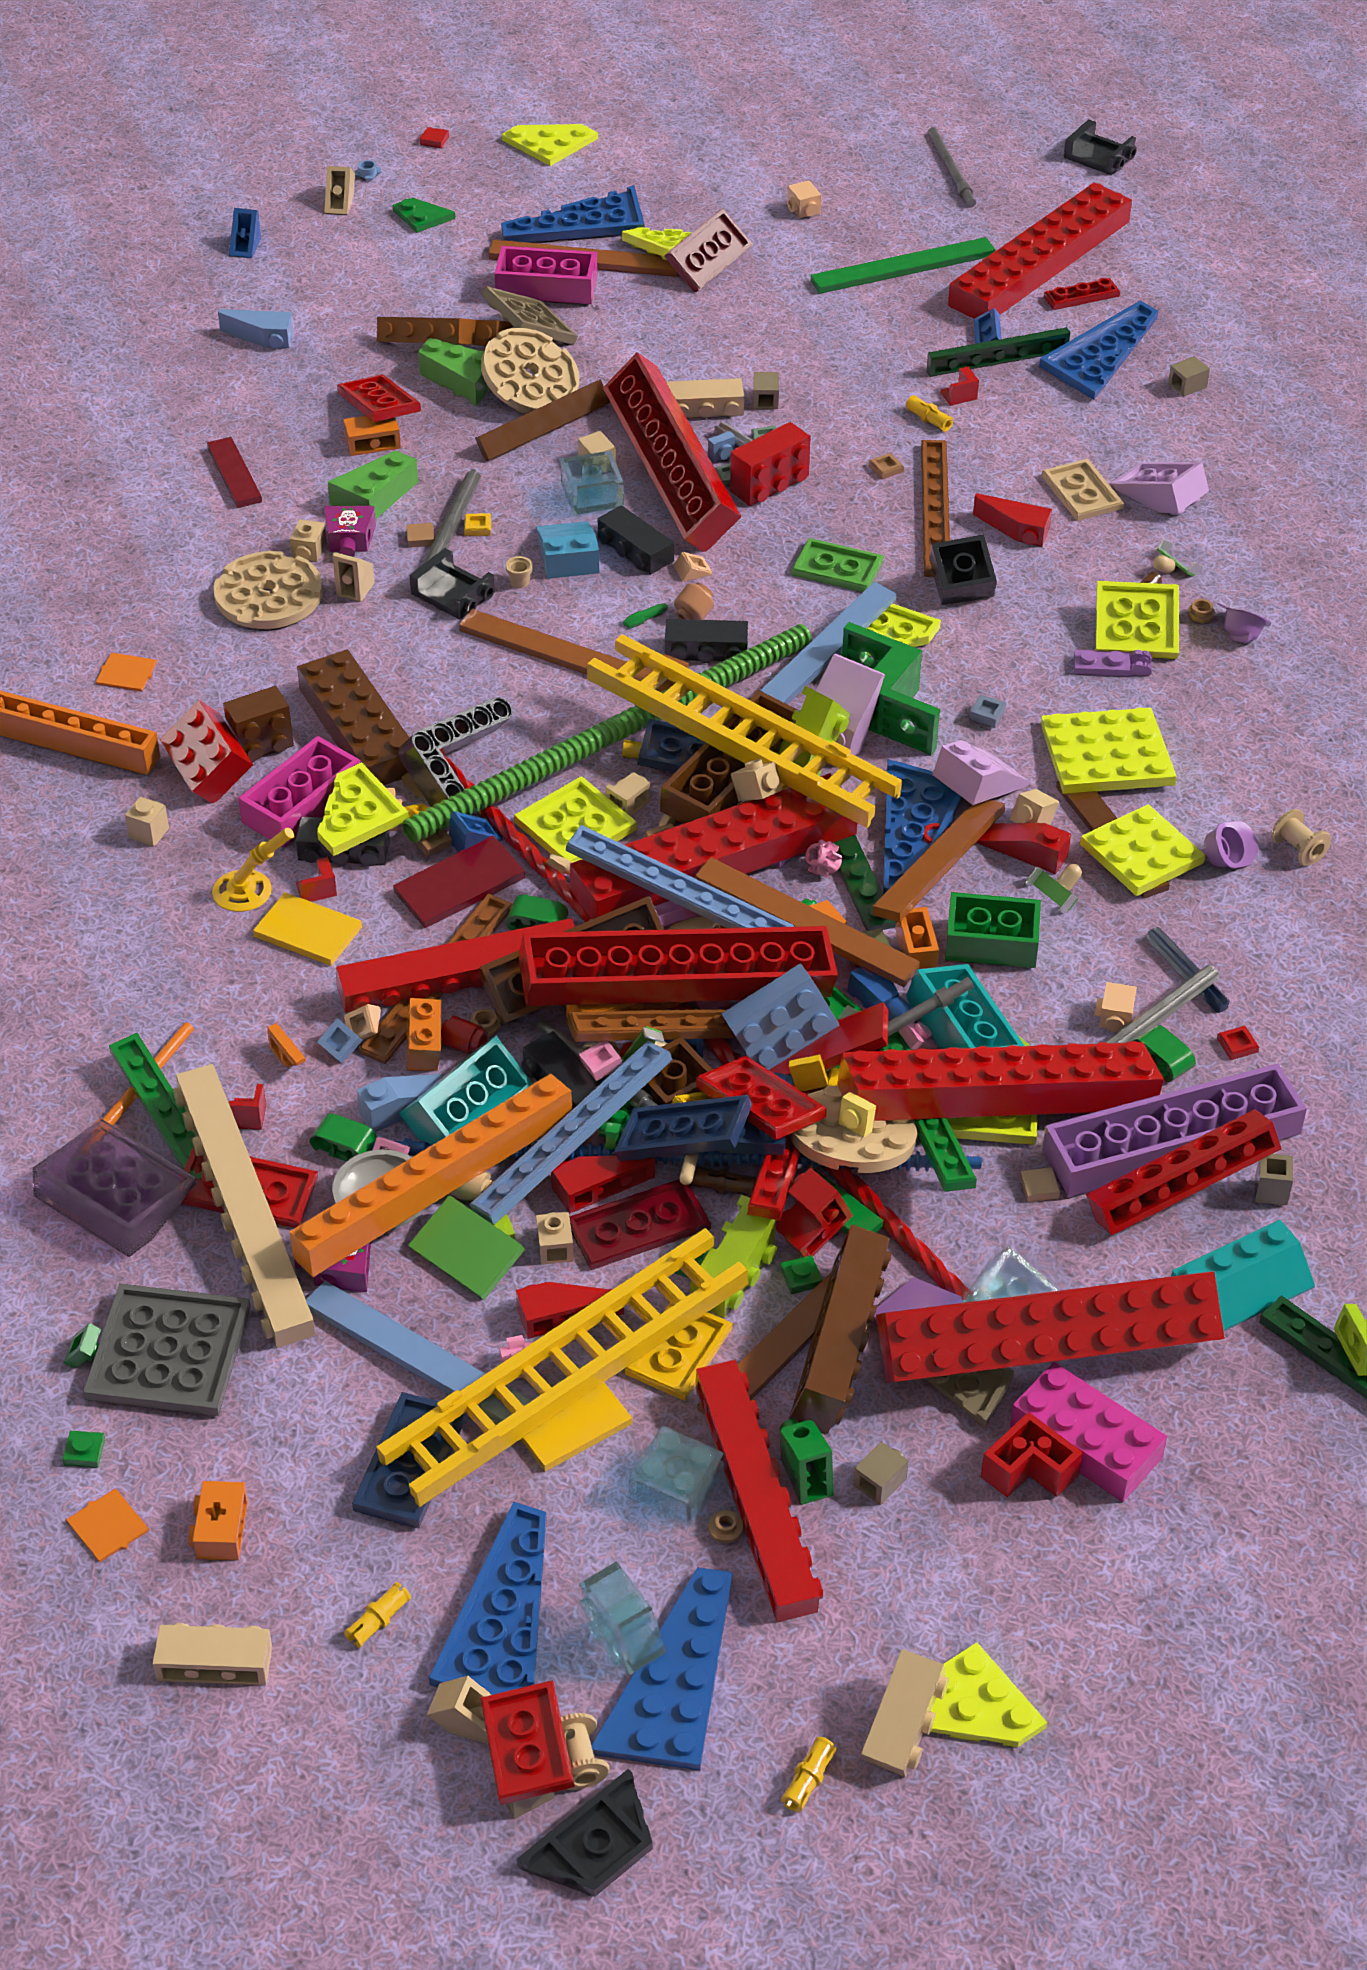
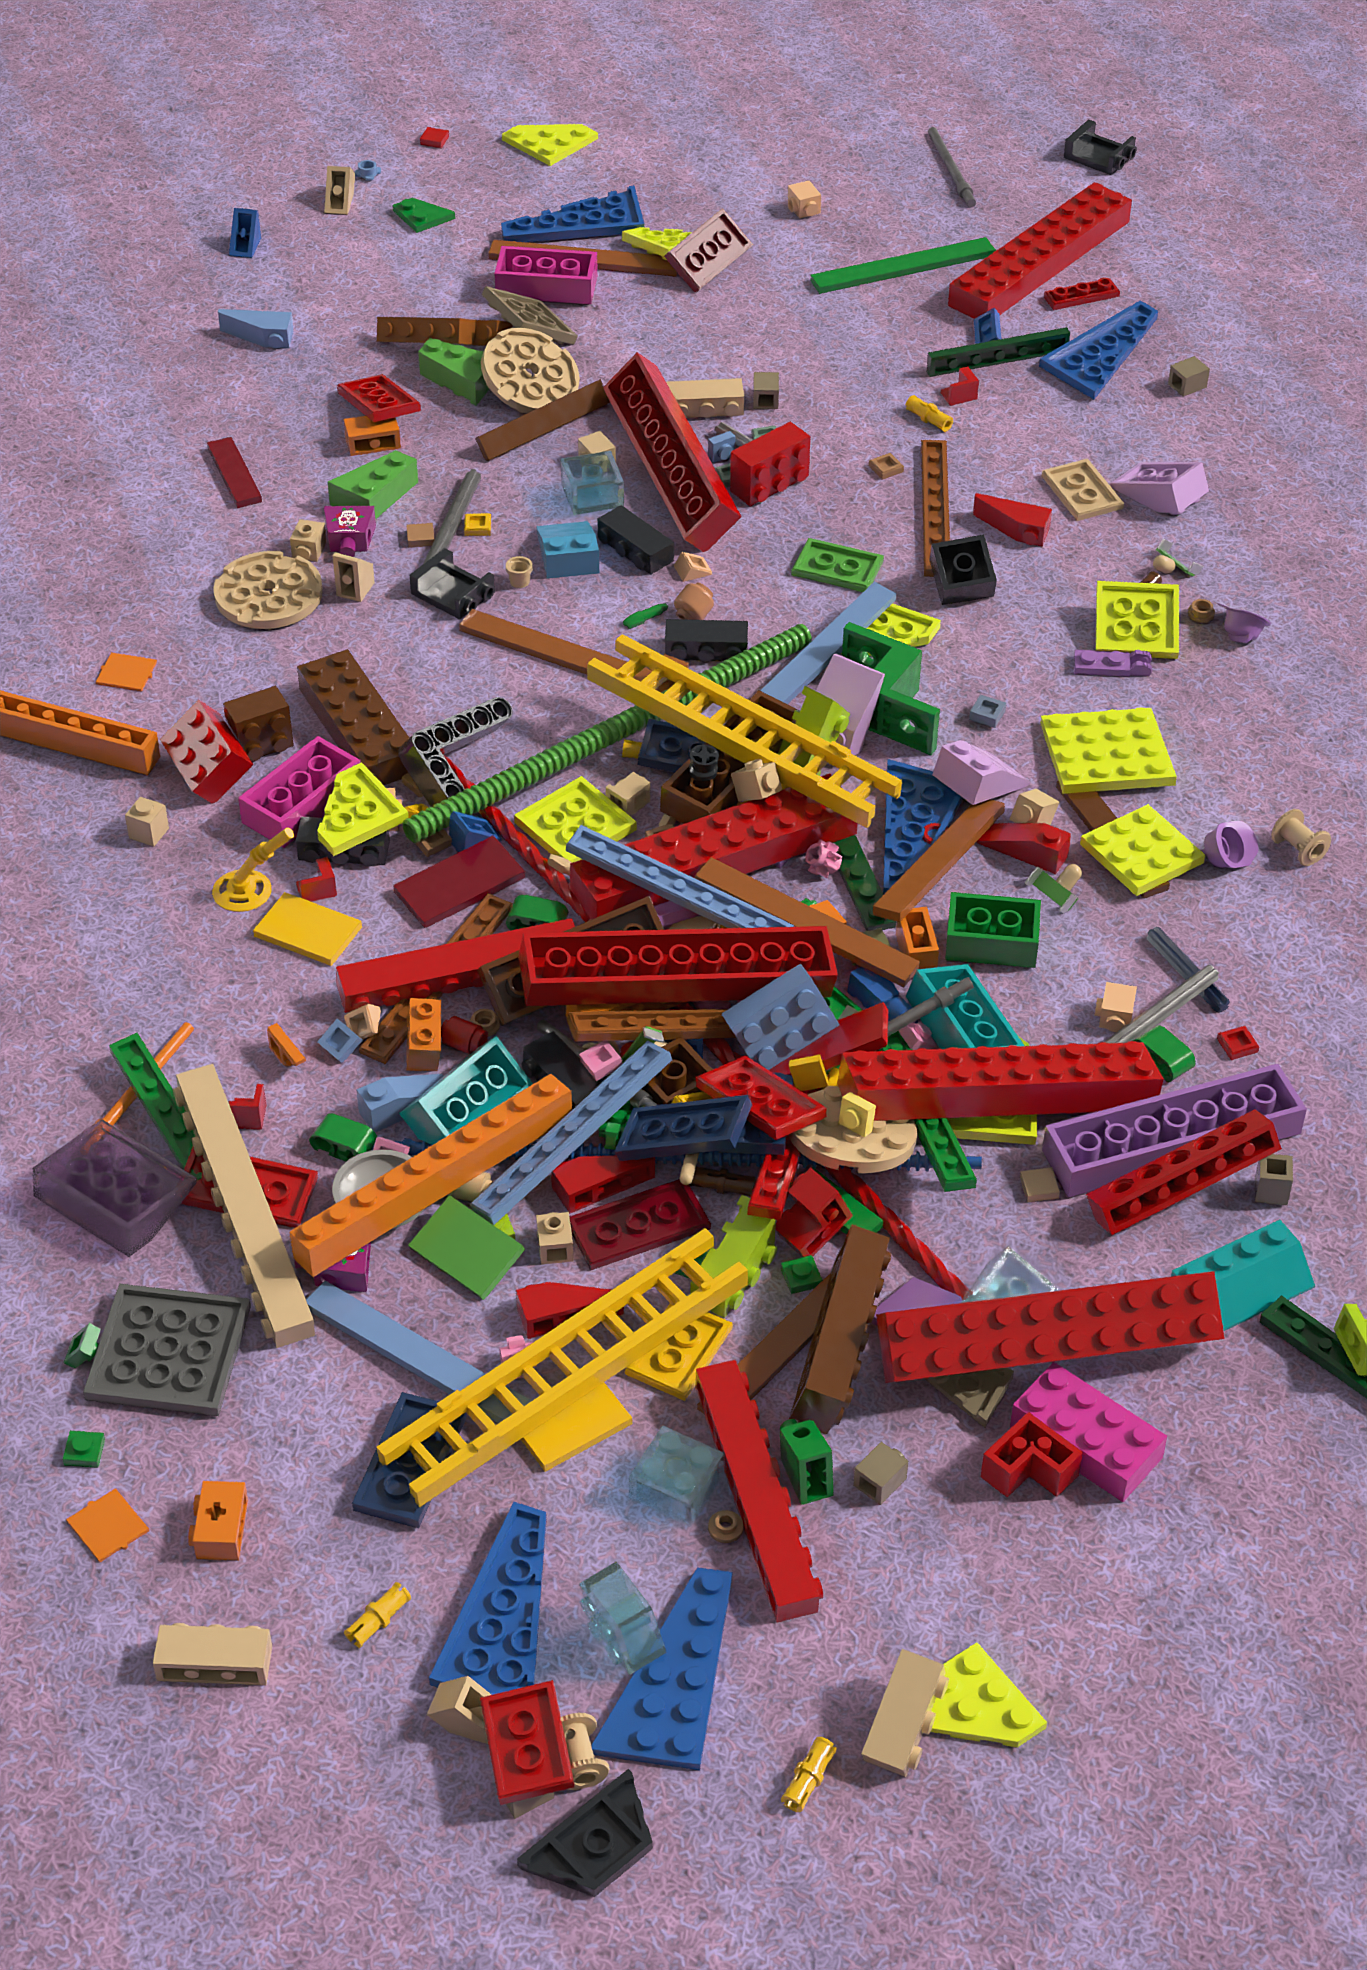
(703, 762): none -> black wheel

